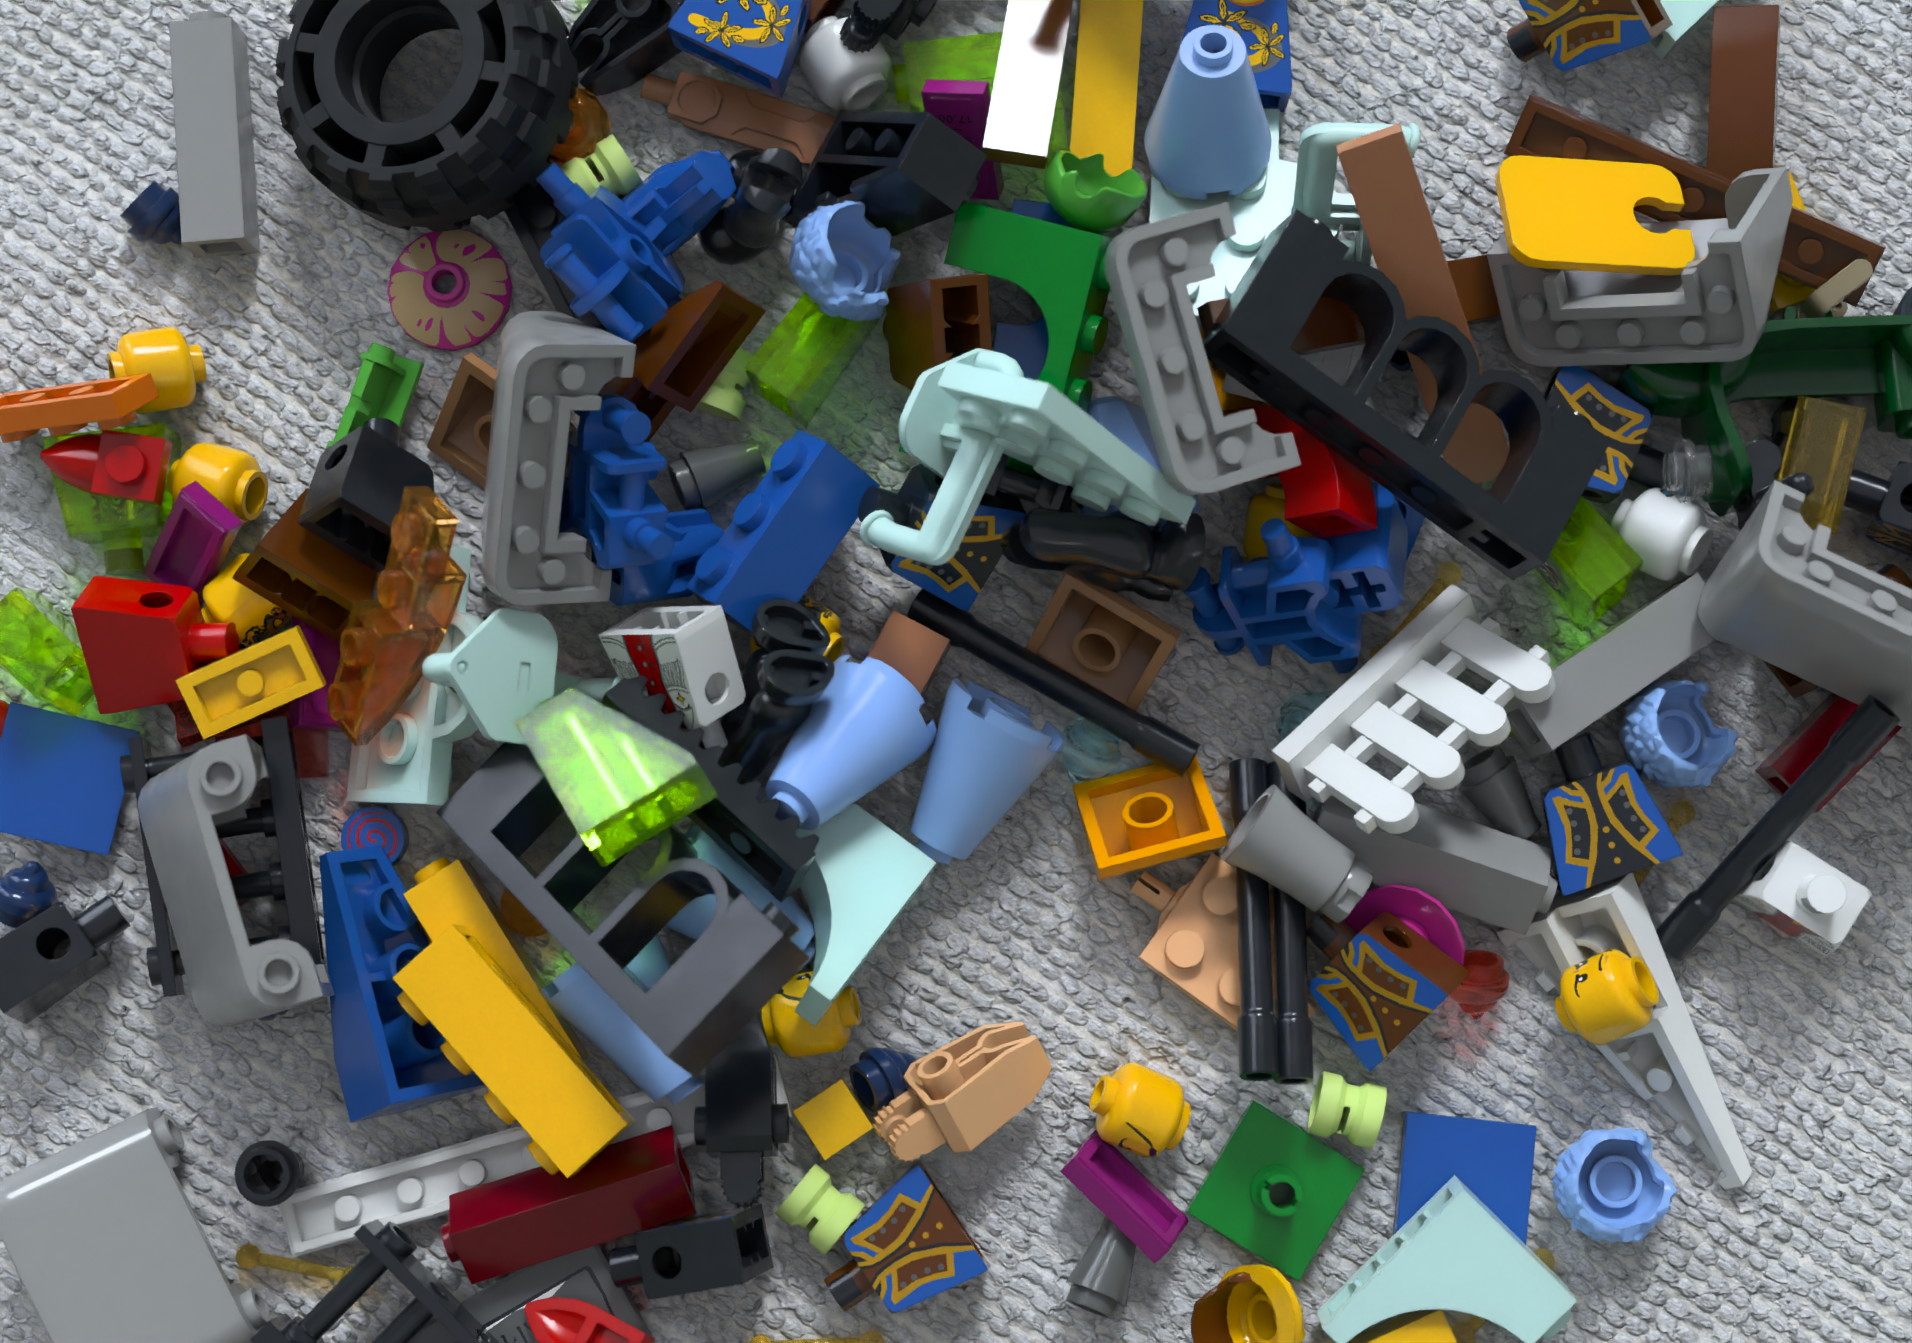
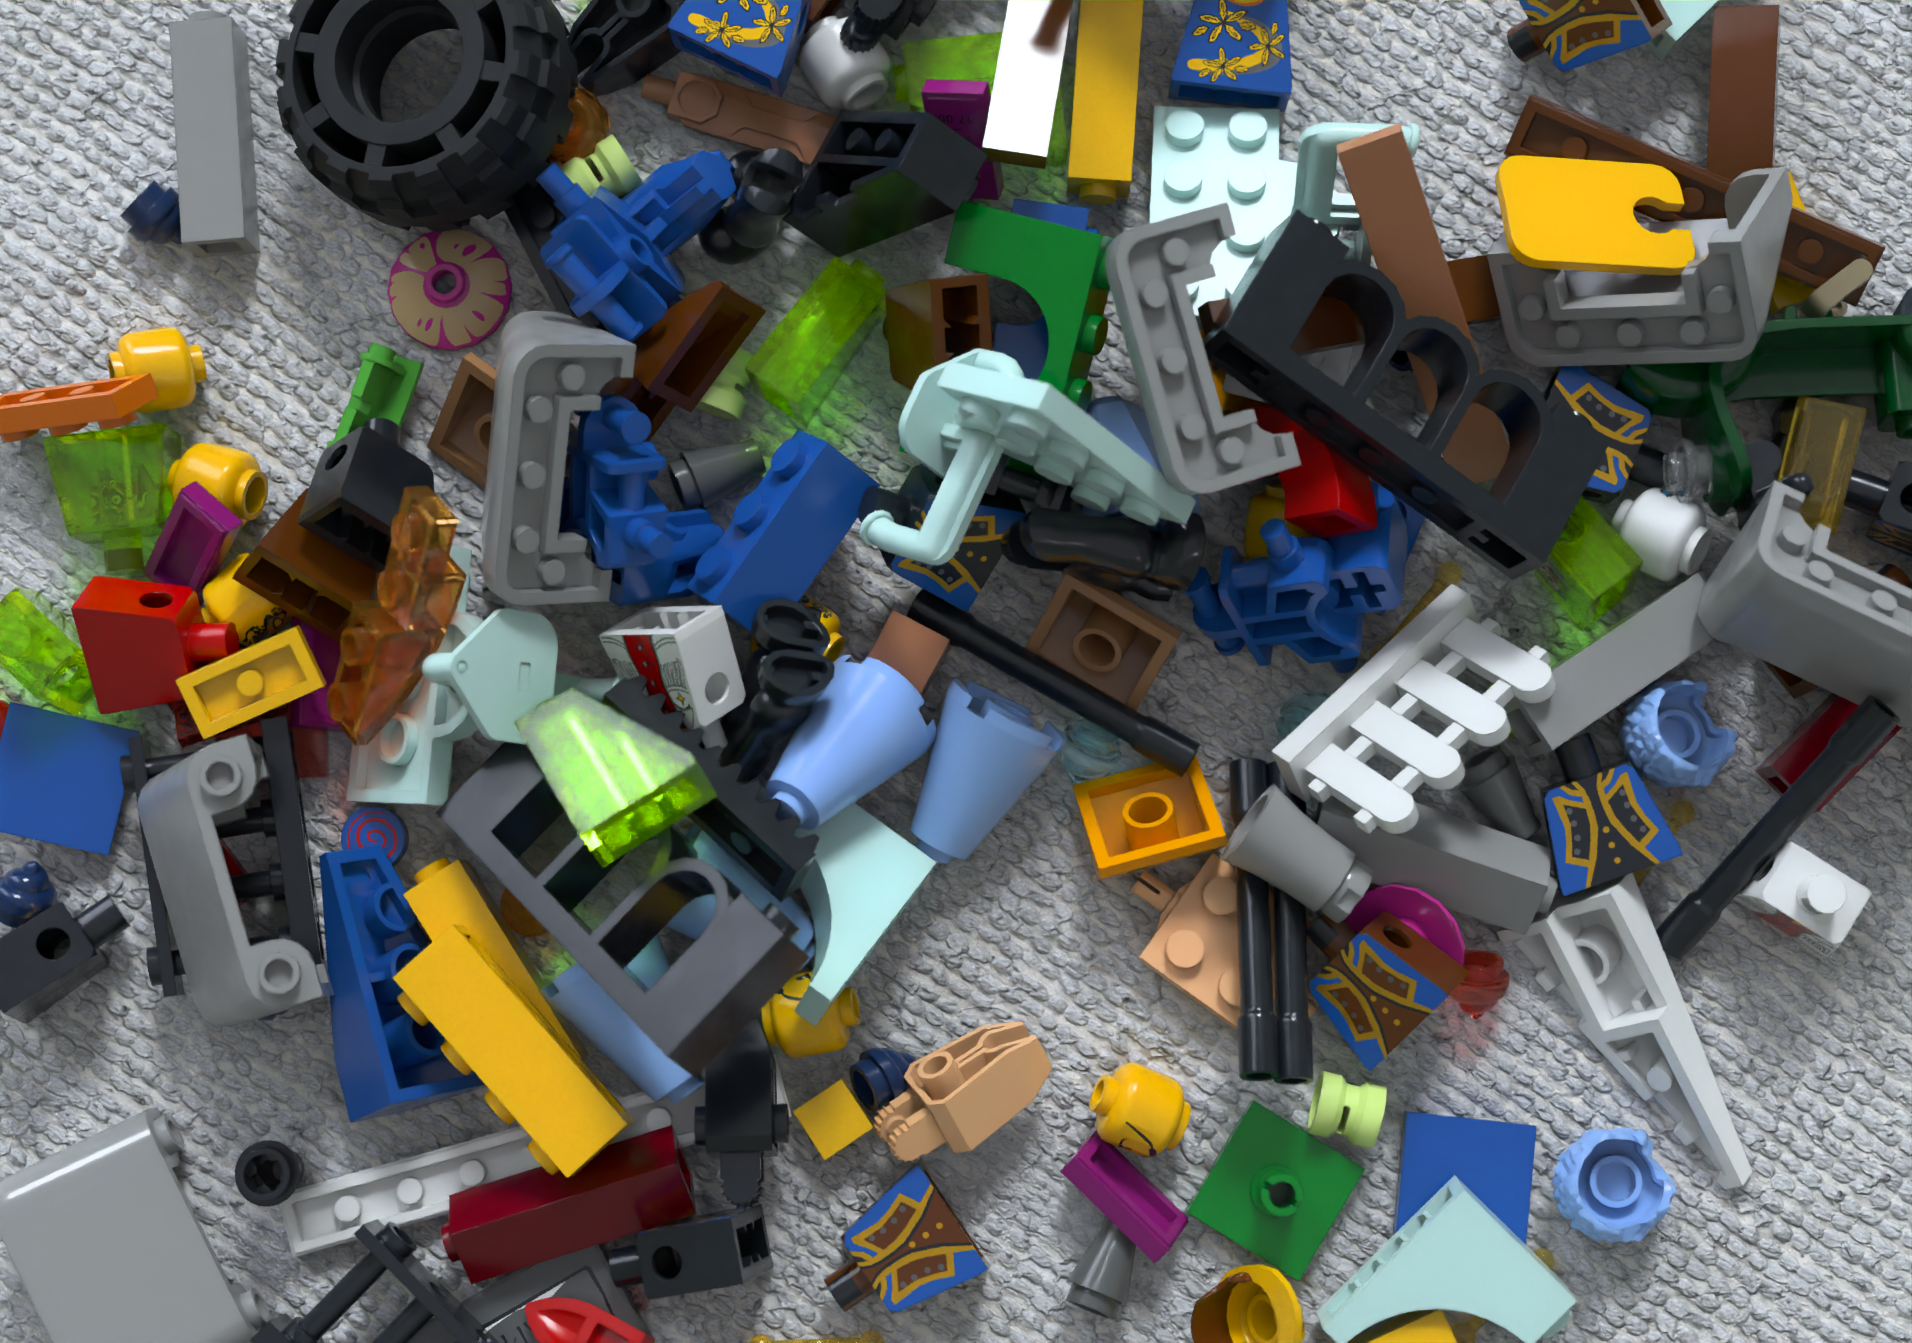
(112, 464): red plate -> none
(250, 1256): clear yellow hinge -> none
(820, 1209): yellowish green wheel -> none
(843, 261): light blue hair -> none
(1089, 195): bright green hair -> none
(1209, 119): light blue cone -> none
(1606, 996): yellow head -> none

